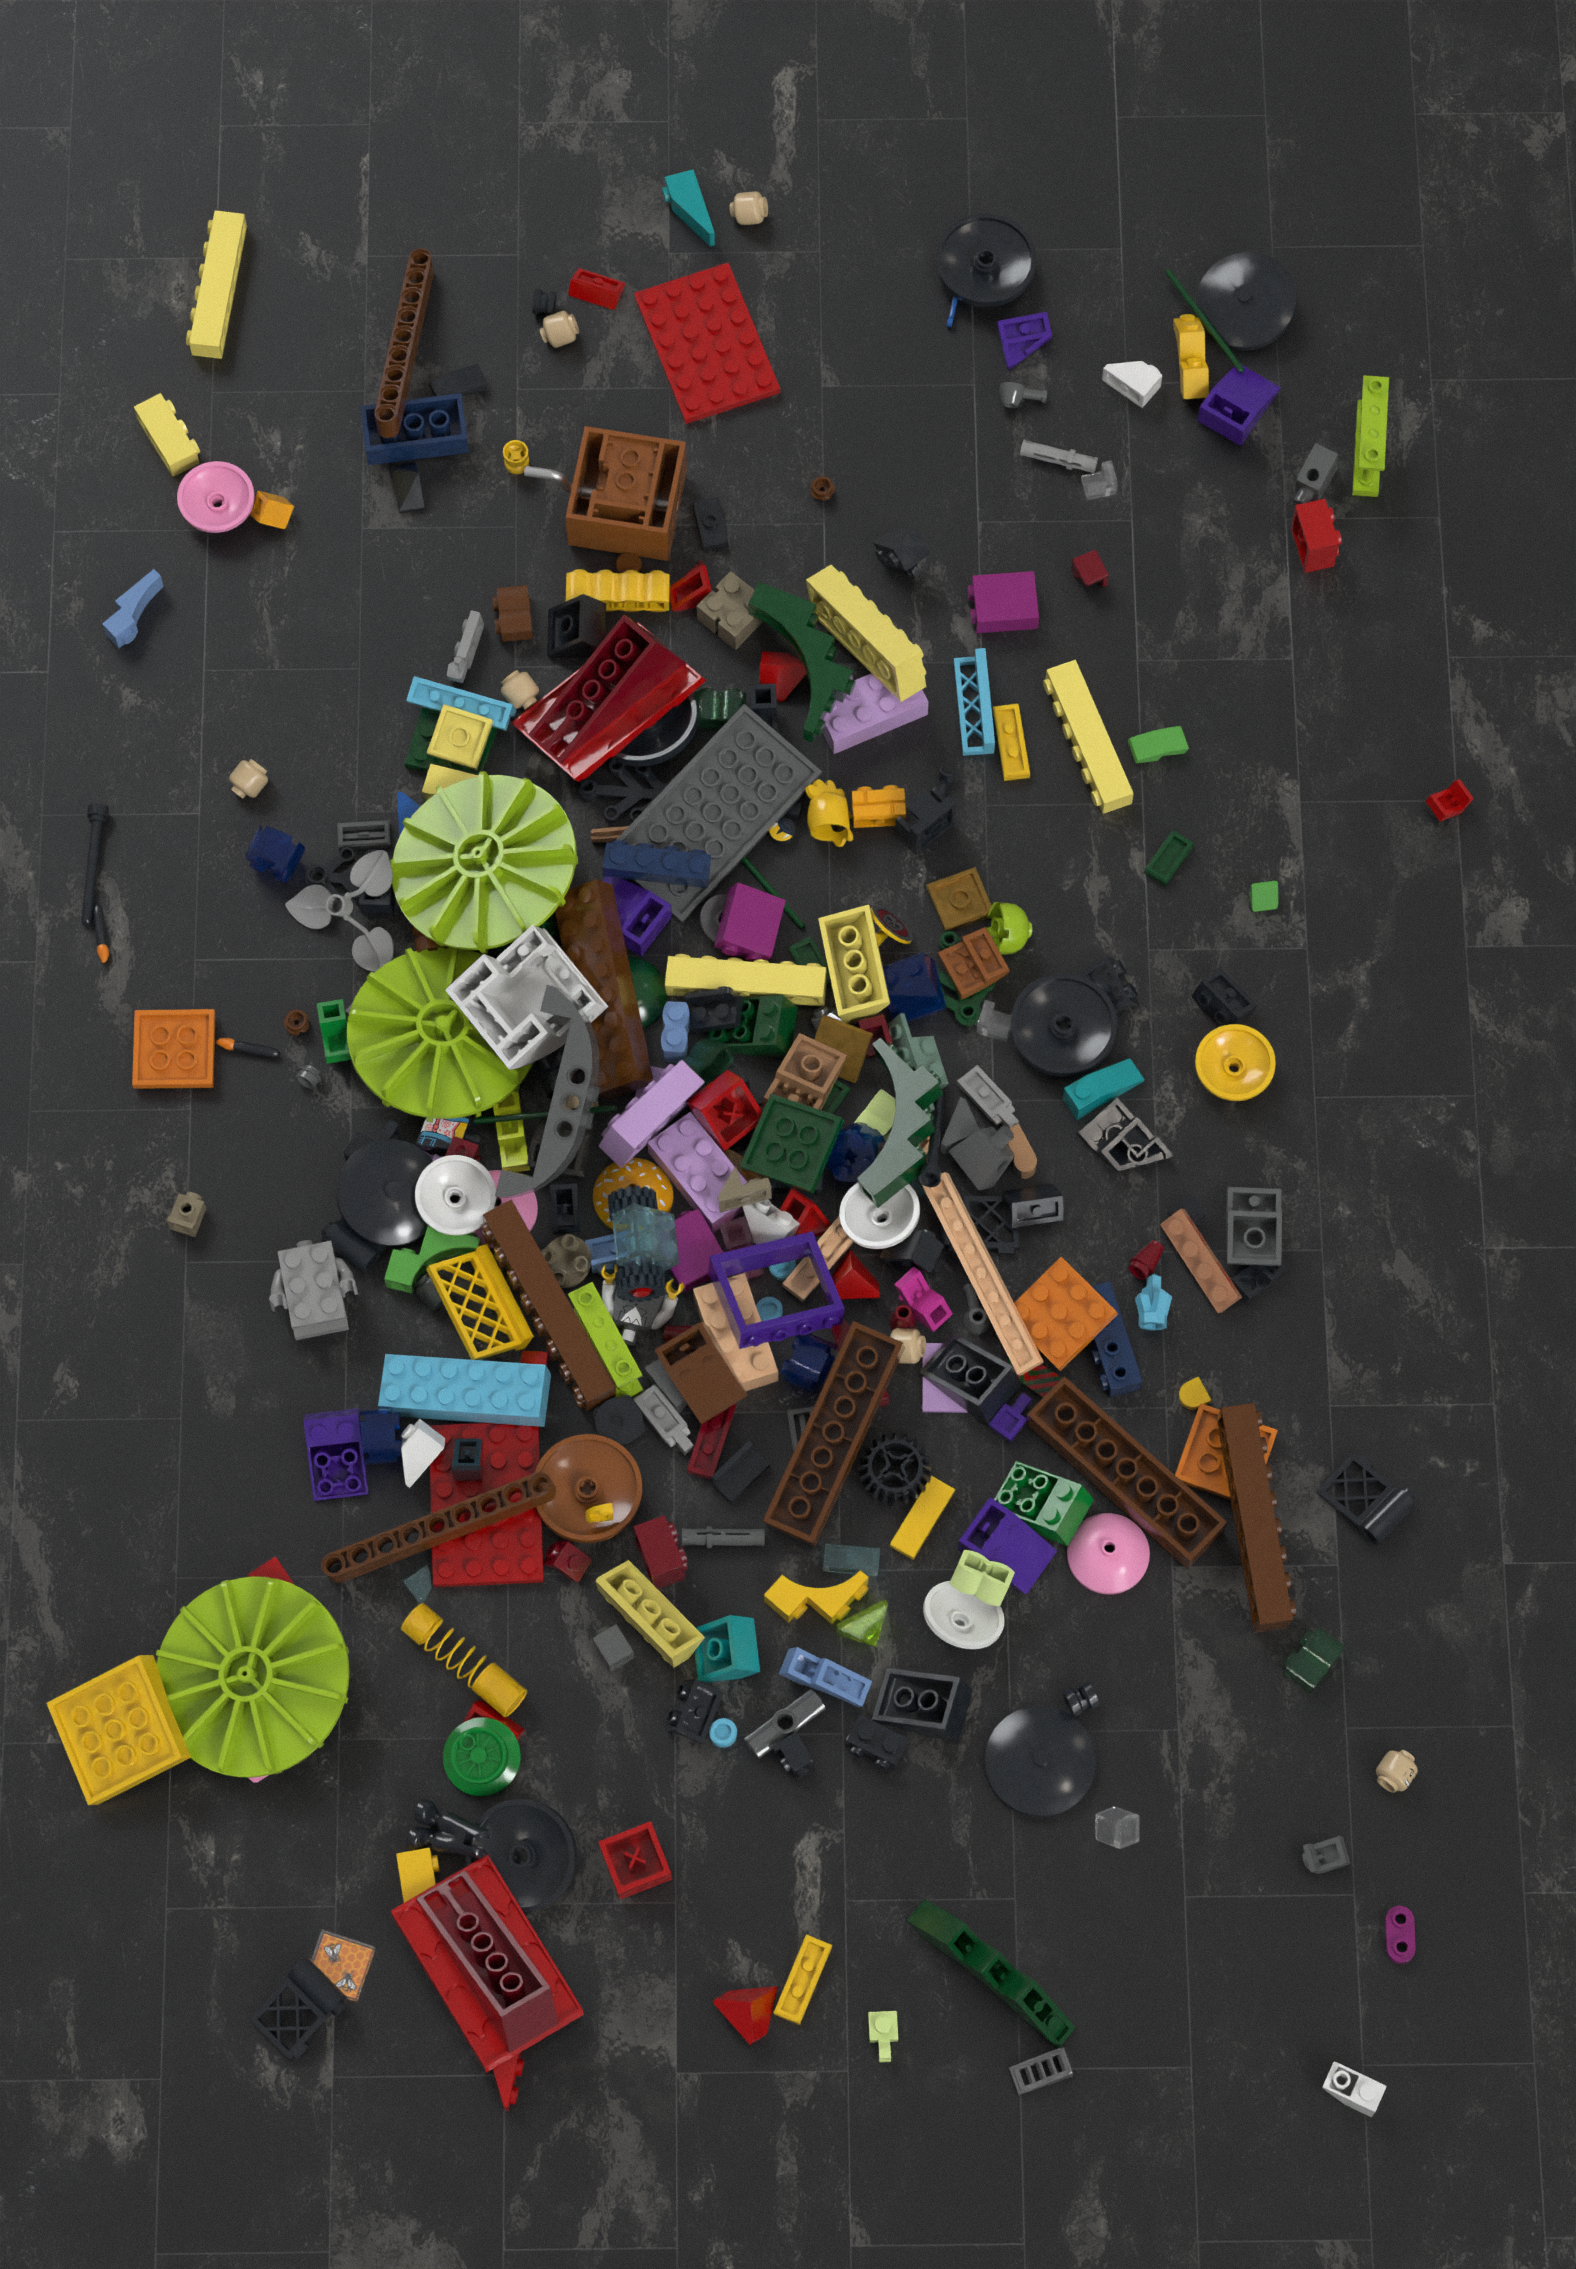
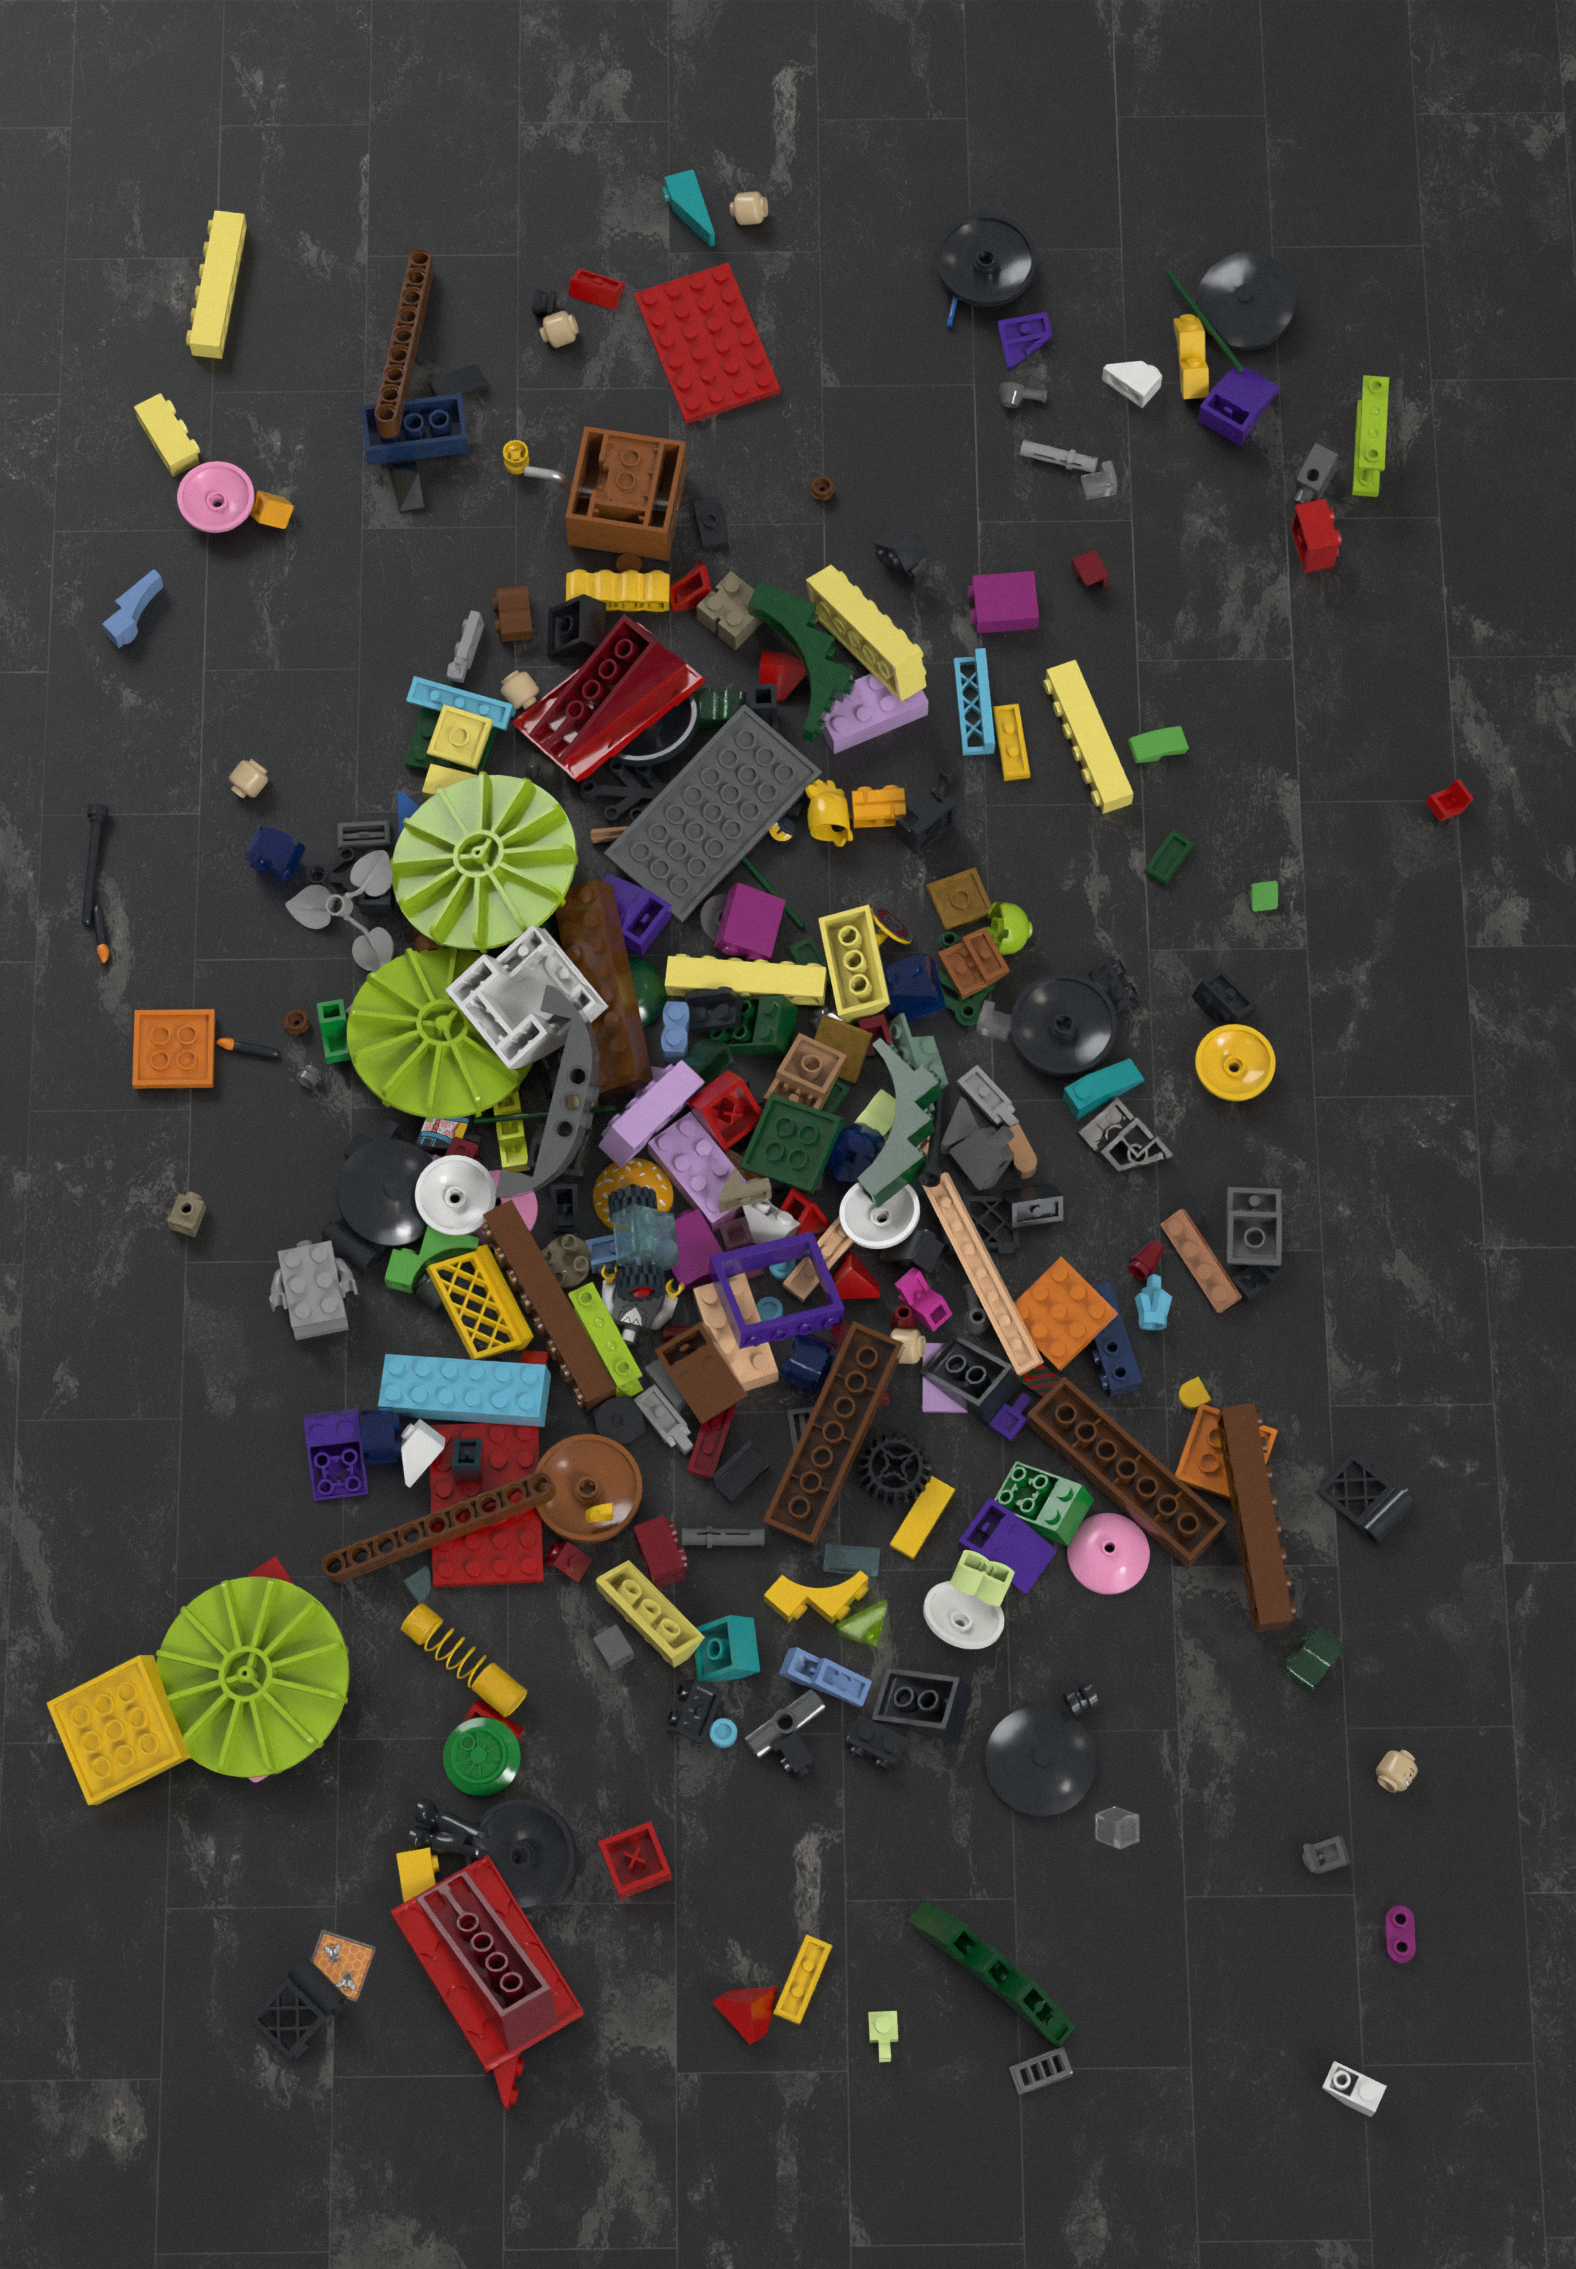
(656, 864): dark blue brick -> none

